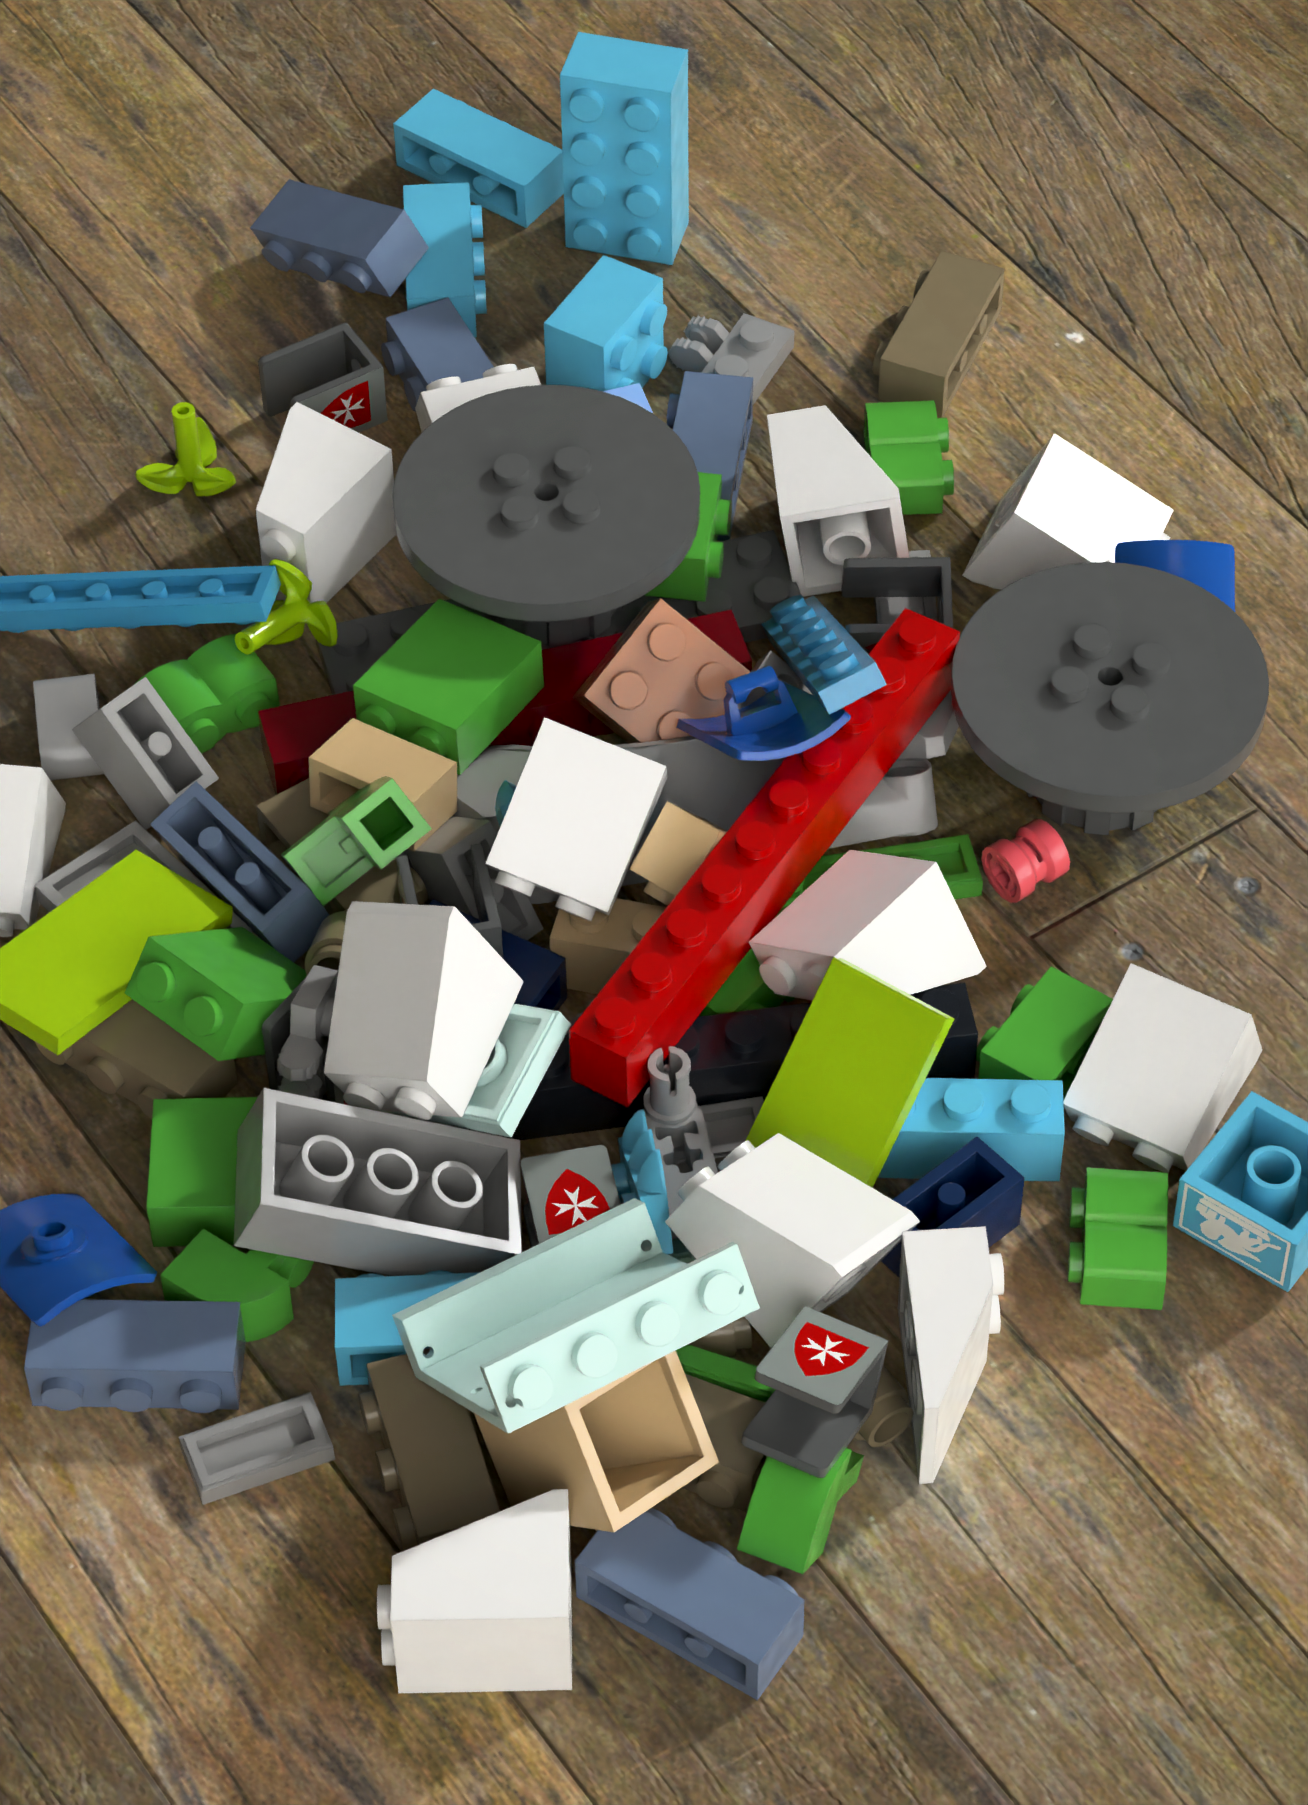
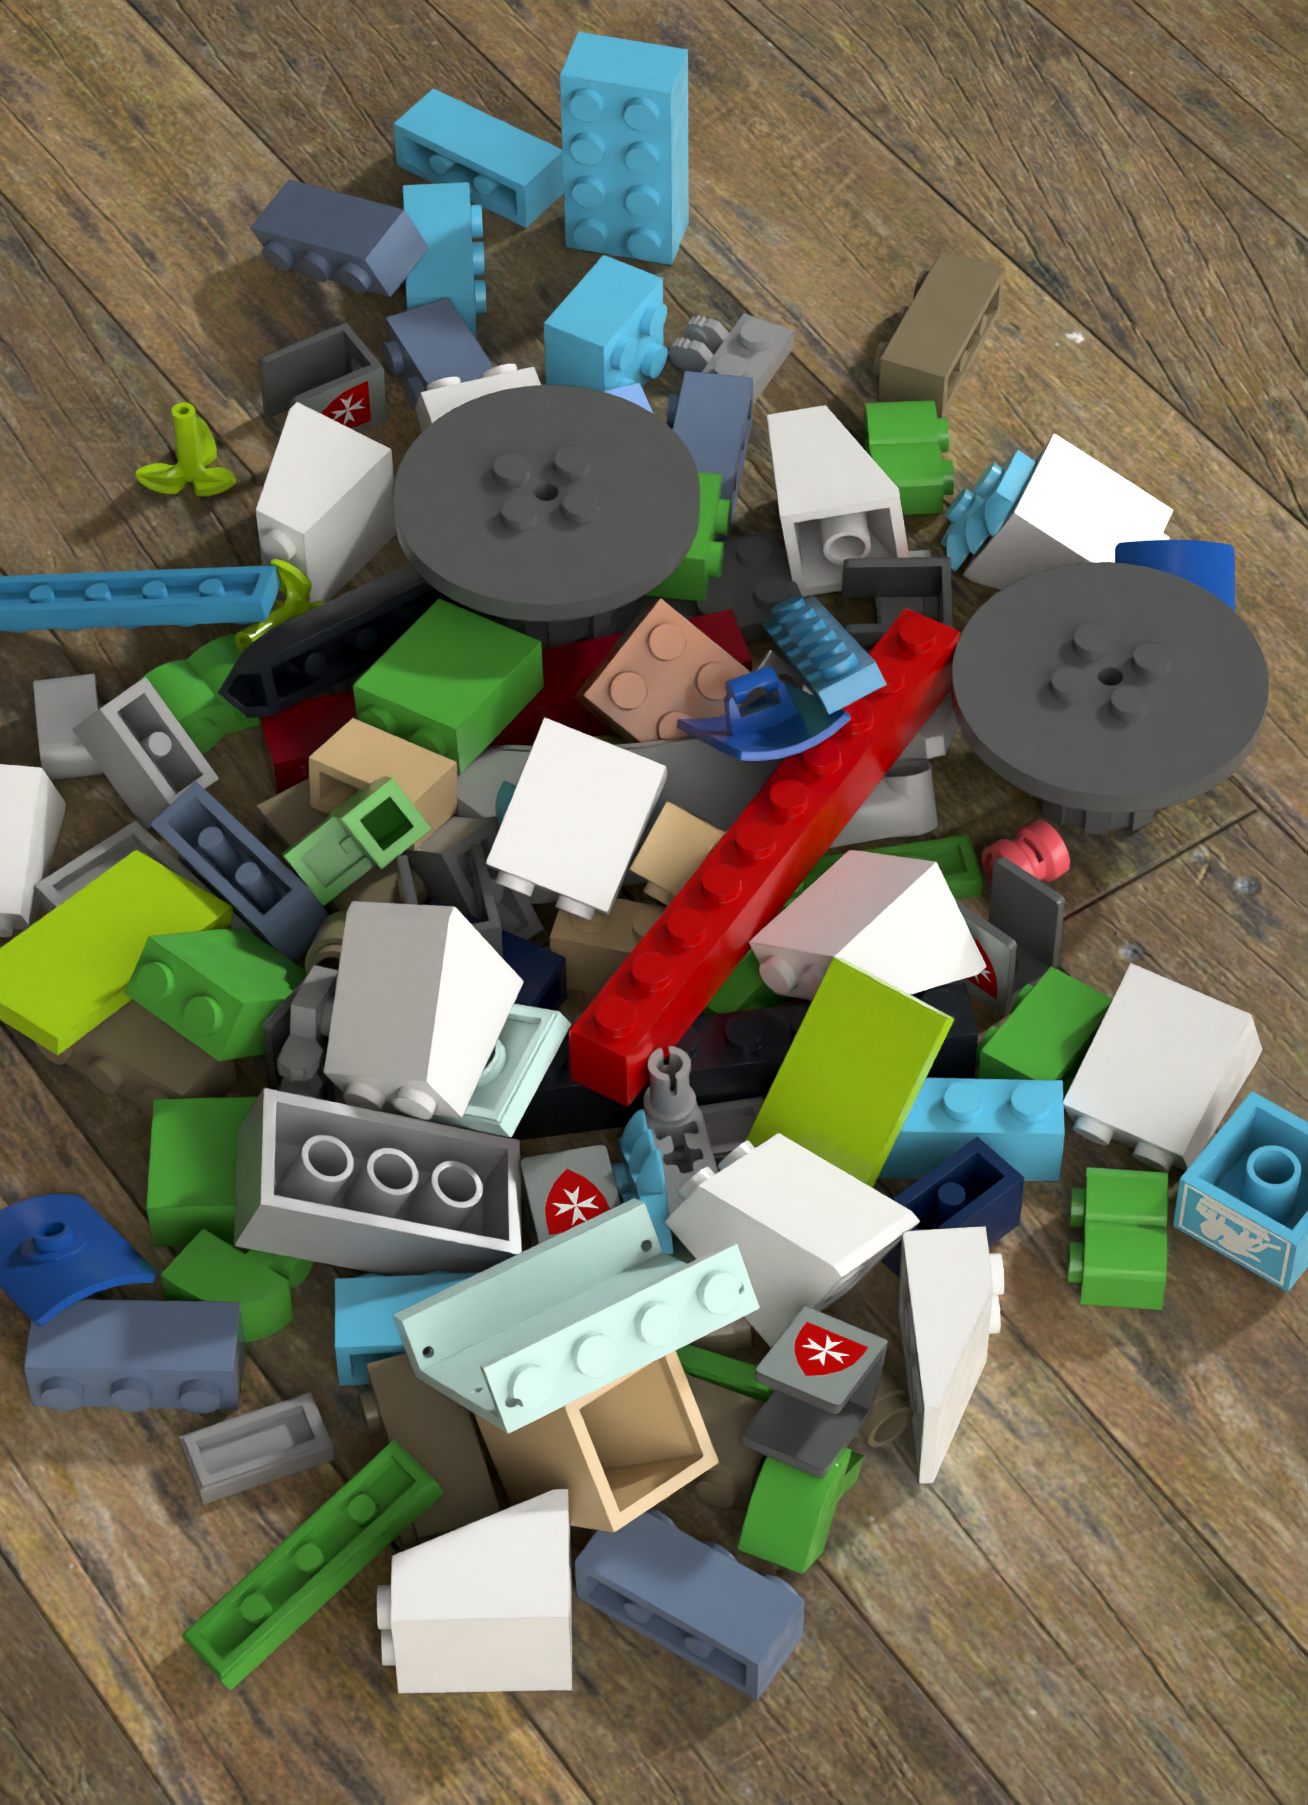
(312, 1564): none -> bright green tile
(328, 643): none -> black brick
(986, 508): none -> medium azure plate
(1020, 930): none -> dark grey piece

